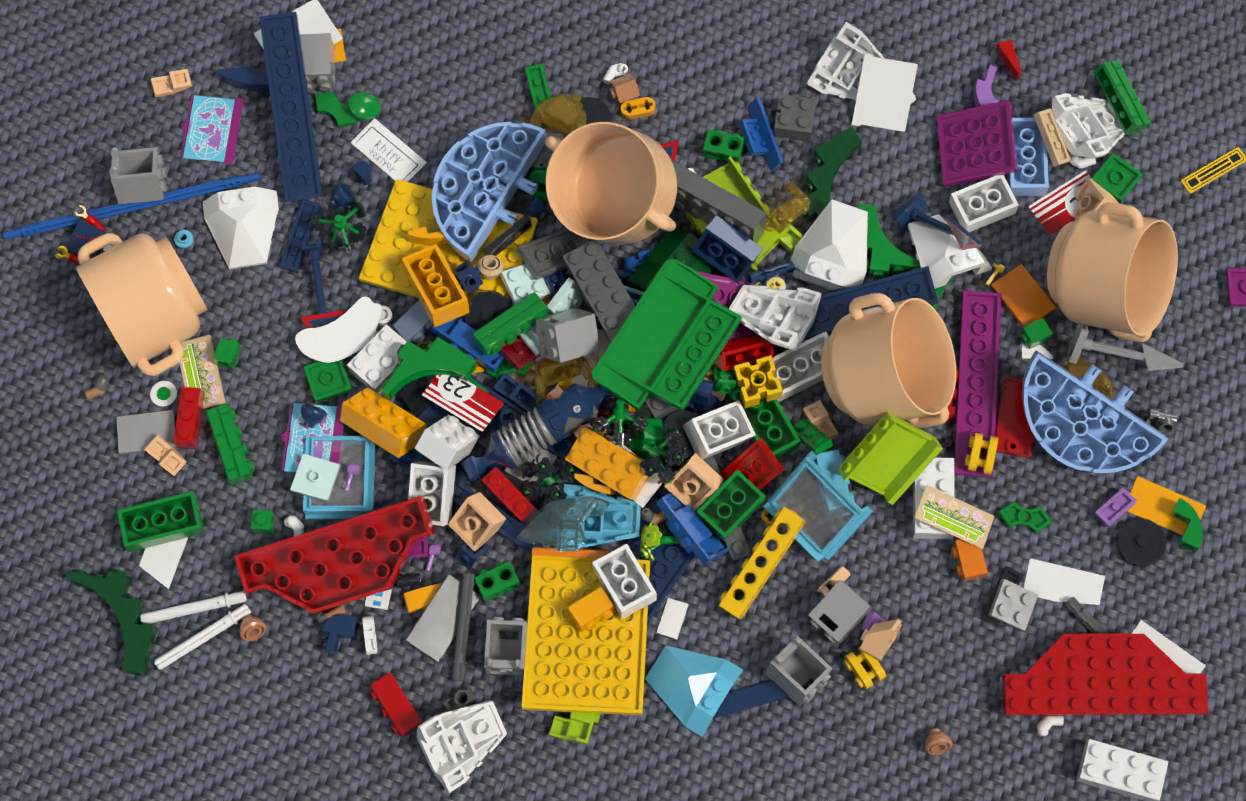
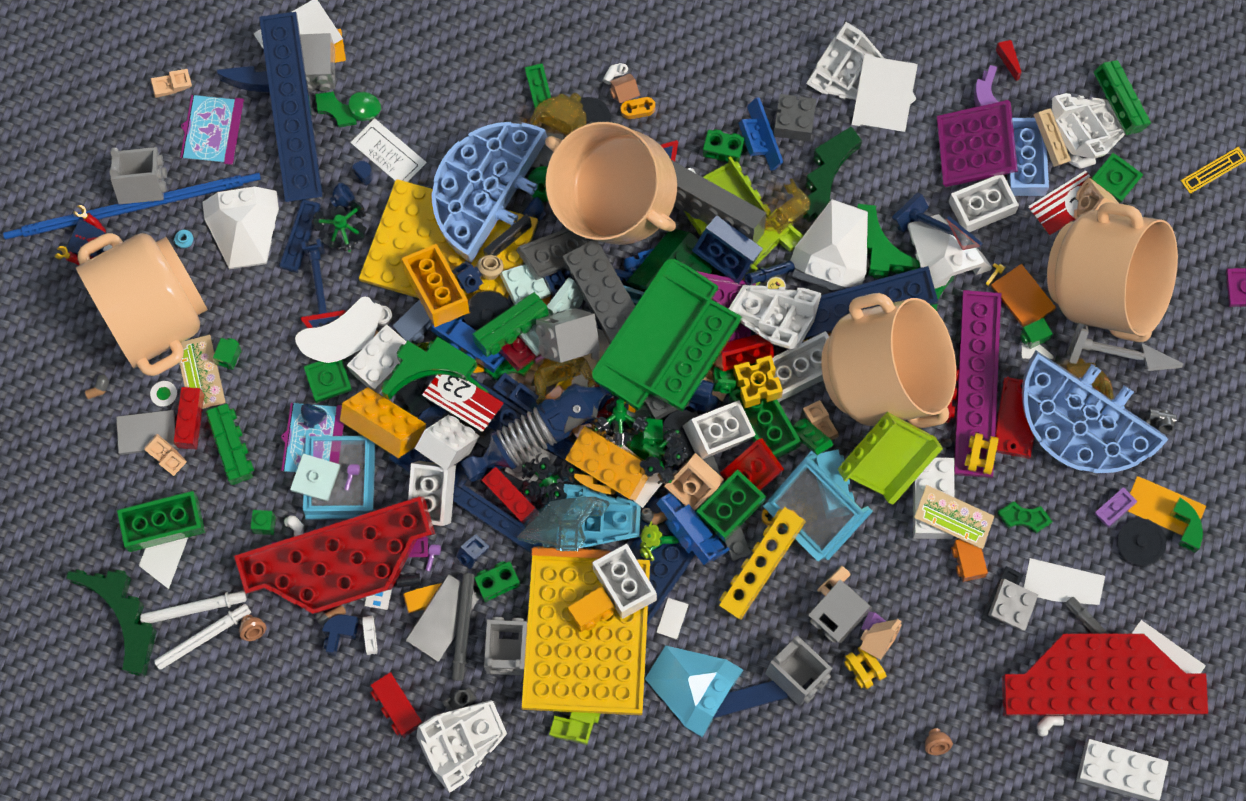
(422, 237): light orange slope -> none
(476, 521): light nougat slope -> none

